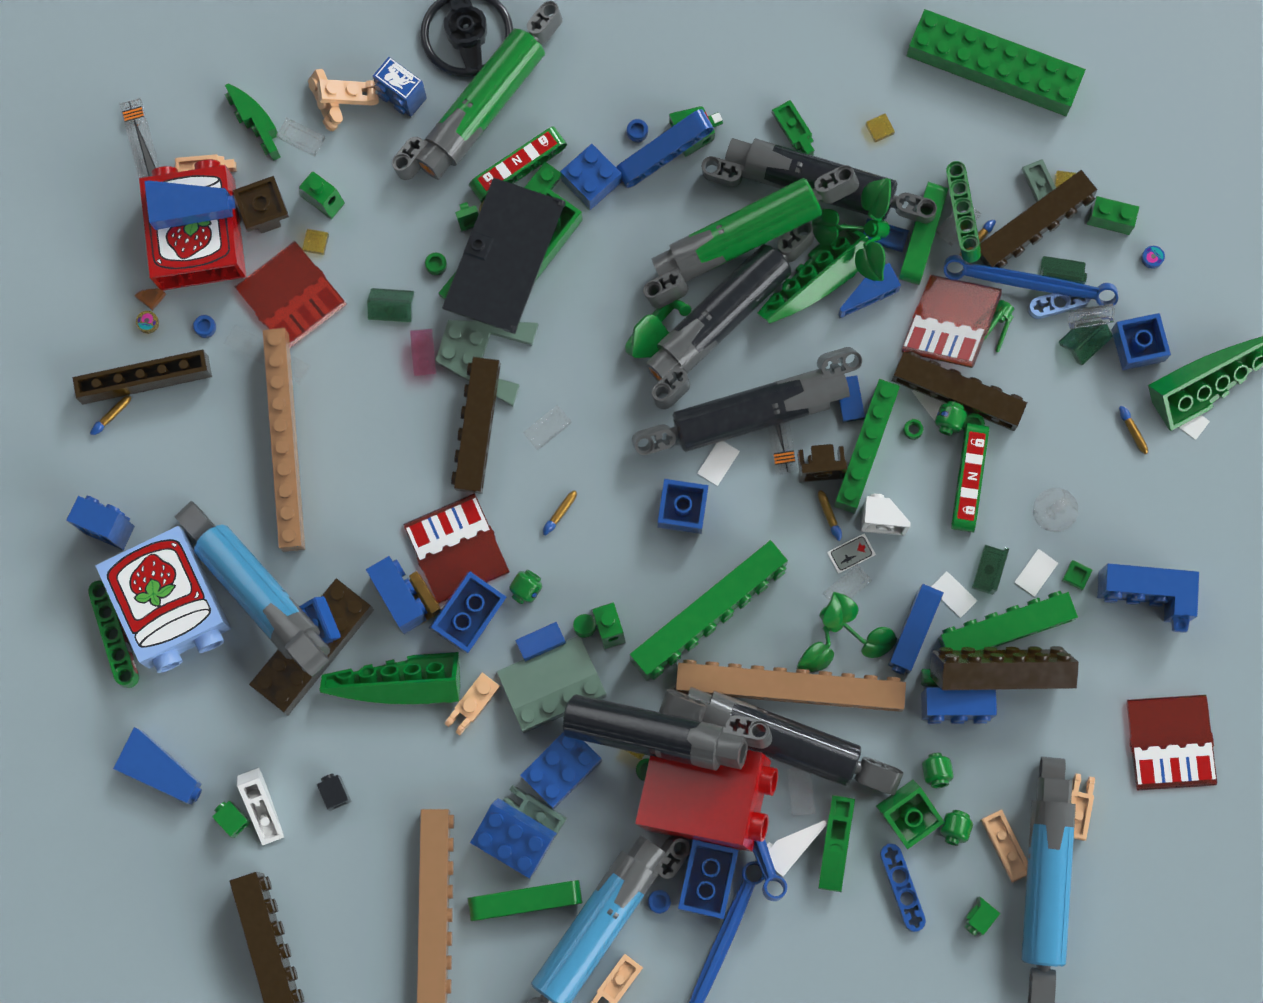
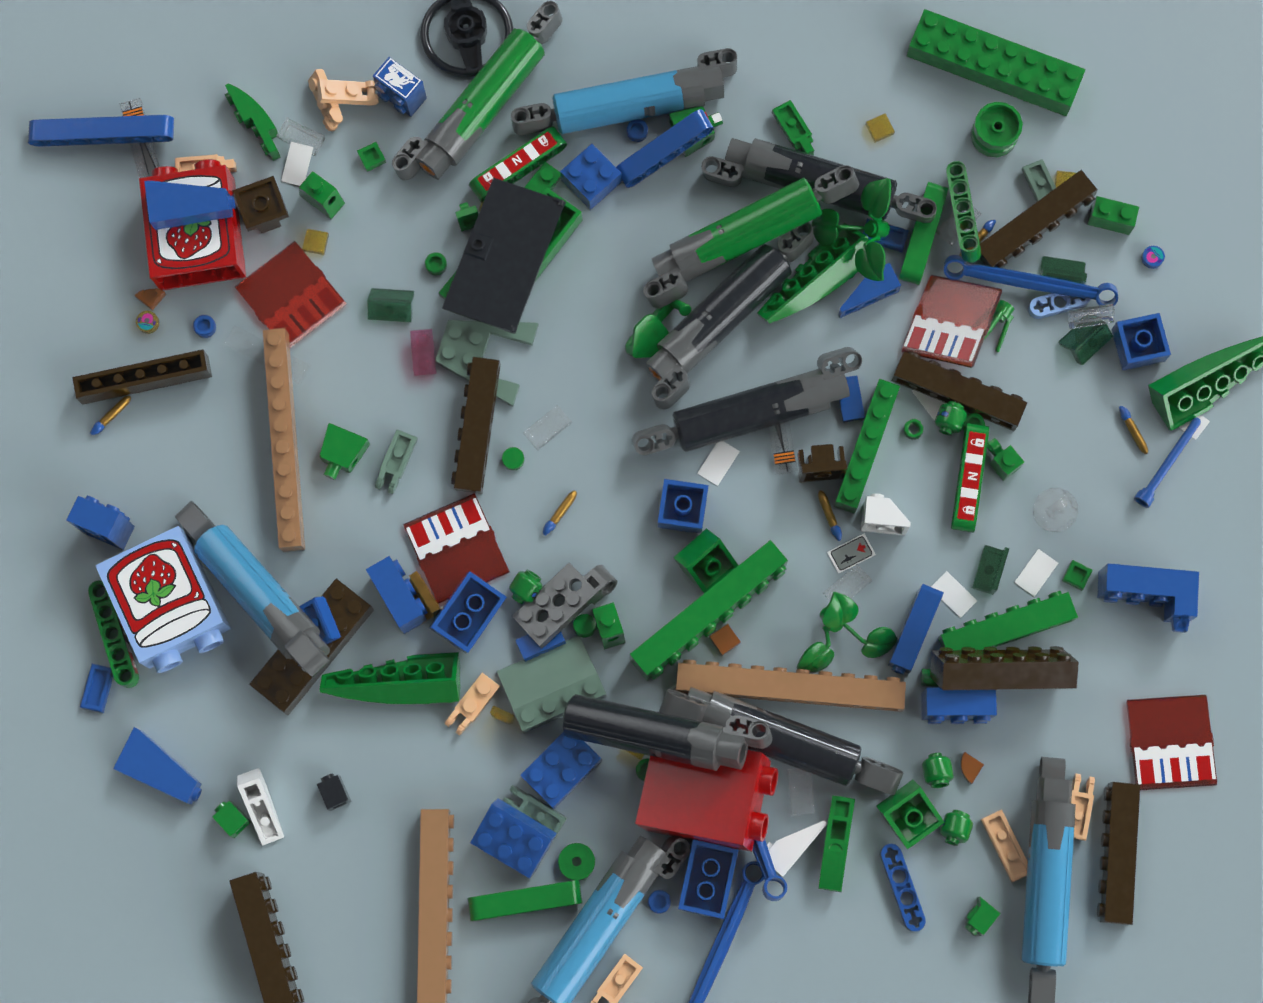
(97, 688): none -> blue tile
(101, 130): none -> blue beam
(297, 163): none -> white sticker
(341, 450): none -> green torso
(371, 156): none -> green plate
(396, 459): none -> sand green hinge
(502, 715): none -> clear yellow tile
(513, 458): none -> green tile
(587, 861): none -> green piece
(594, 587): none -> dark grey hinge
(631, 98): none -> piece
(705, 560): none -> green slope
(725, 639): none -> dark orange tile
(970, 767): none -> dark orange tile
(996, 129): none -> green wheel
(1004, 461): none -> green brick
(1119, 853): none -> dark brown brick
(1145, 496): none -> blue piece

